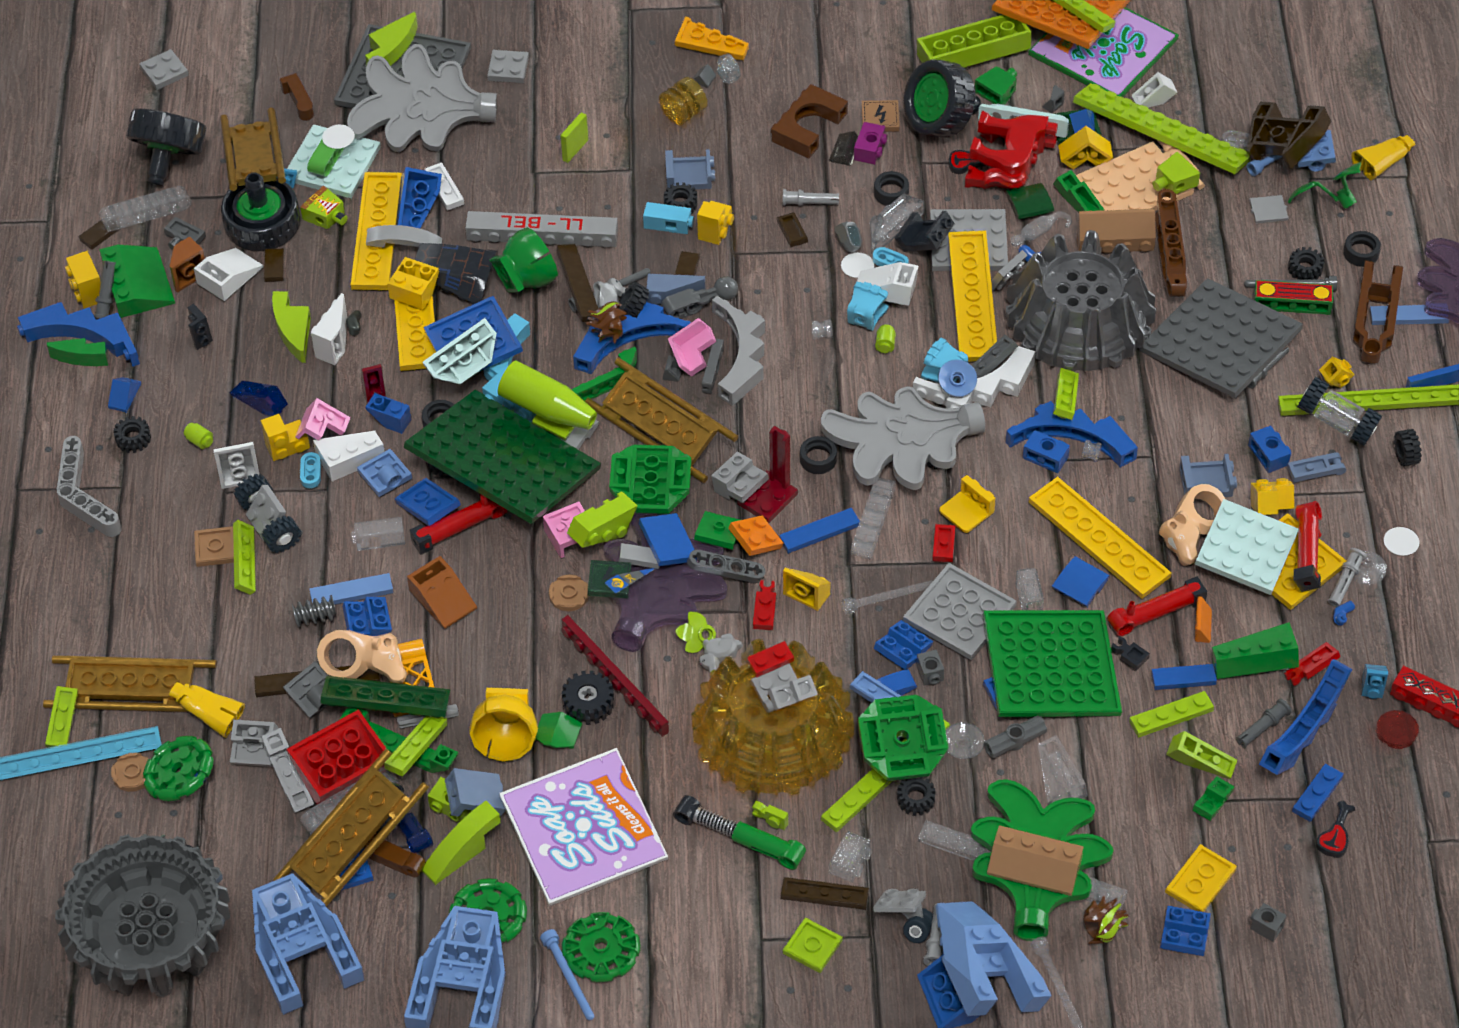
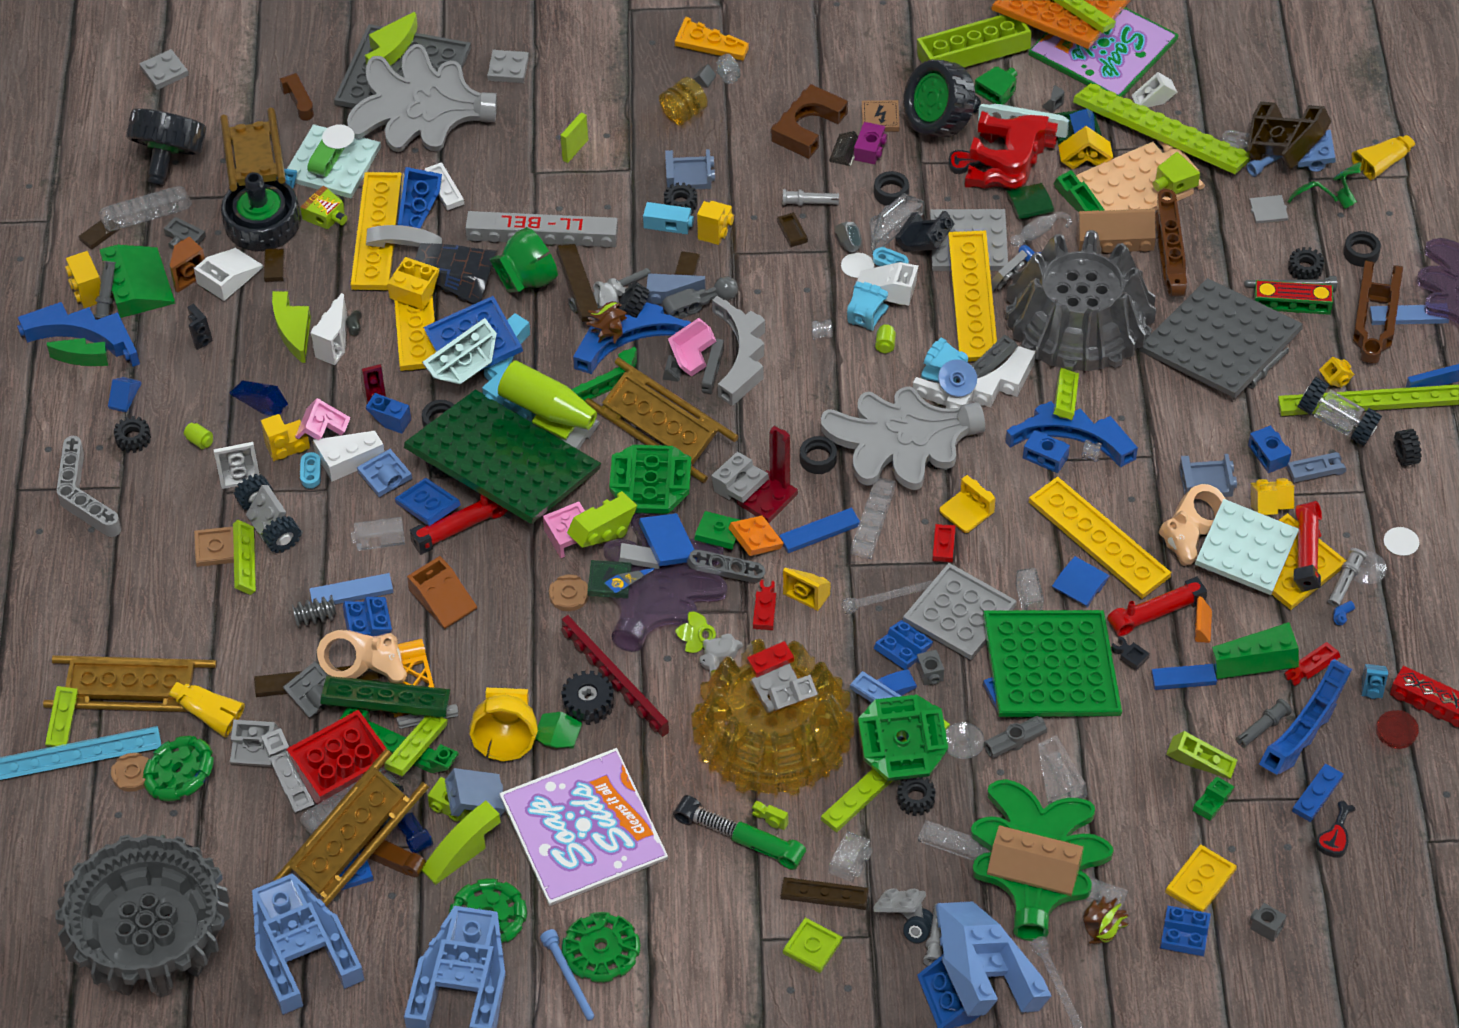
(1171, 714): lime plate -> none

